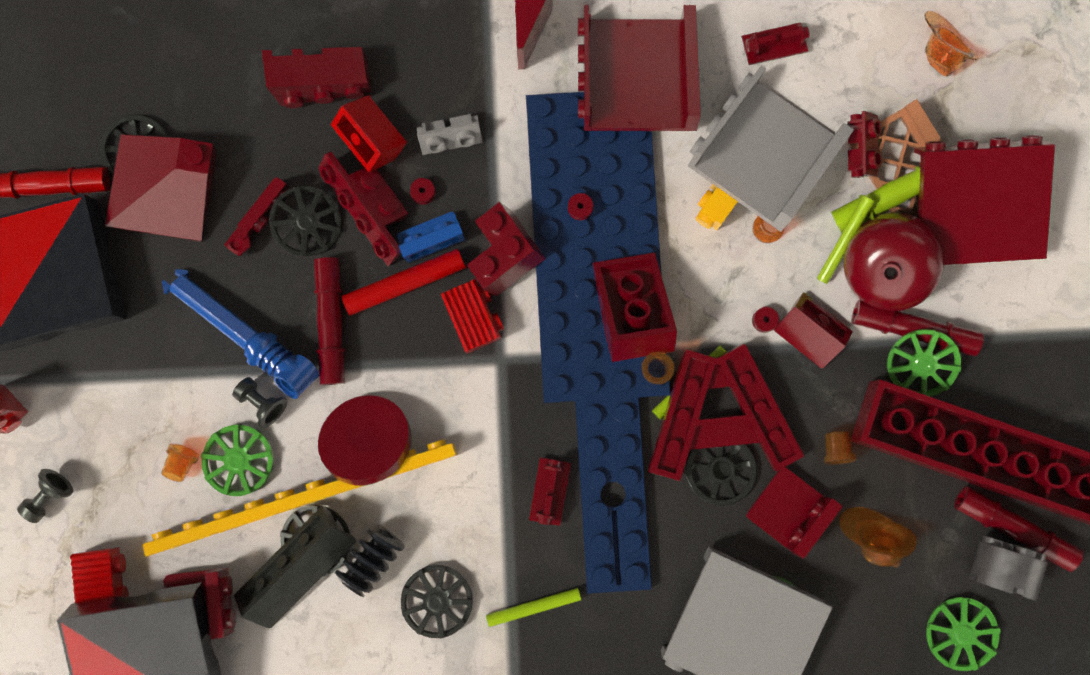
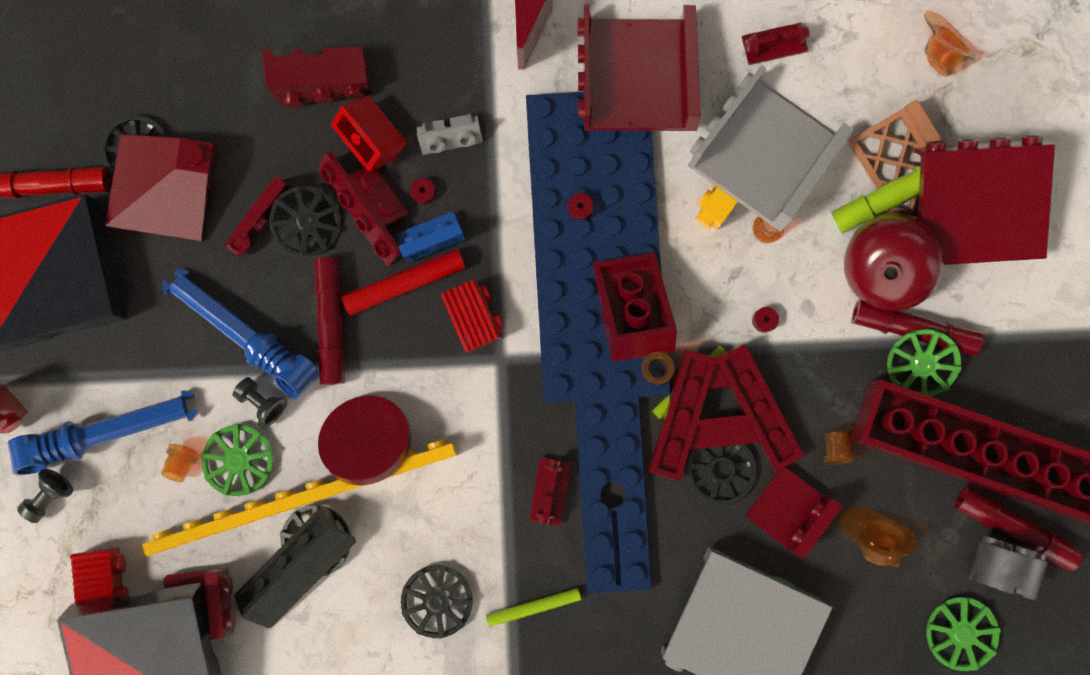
(35, 452): none -> blue piece
(370, 561): black piece -> none
(510, 253): dark red brick -> none
(813, 331): dark red panel -> none
(839, 249): lime bar -> none
(866, 159): dark red hinge -> none

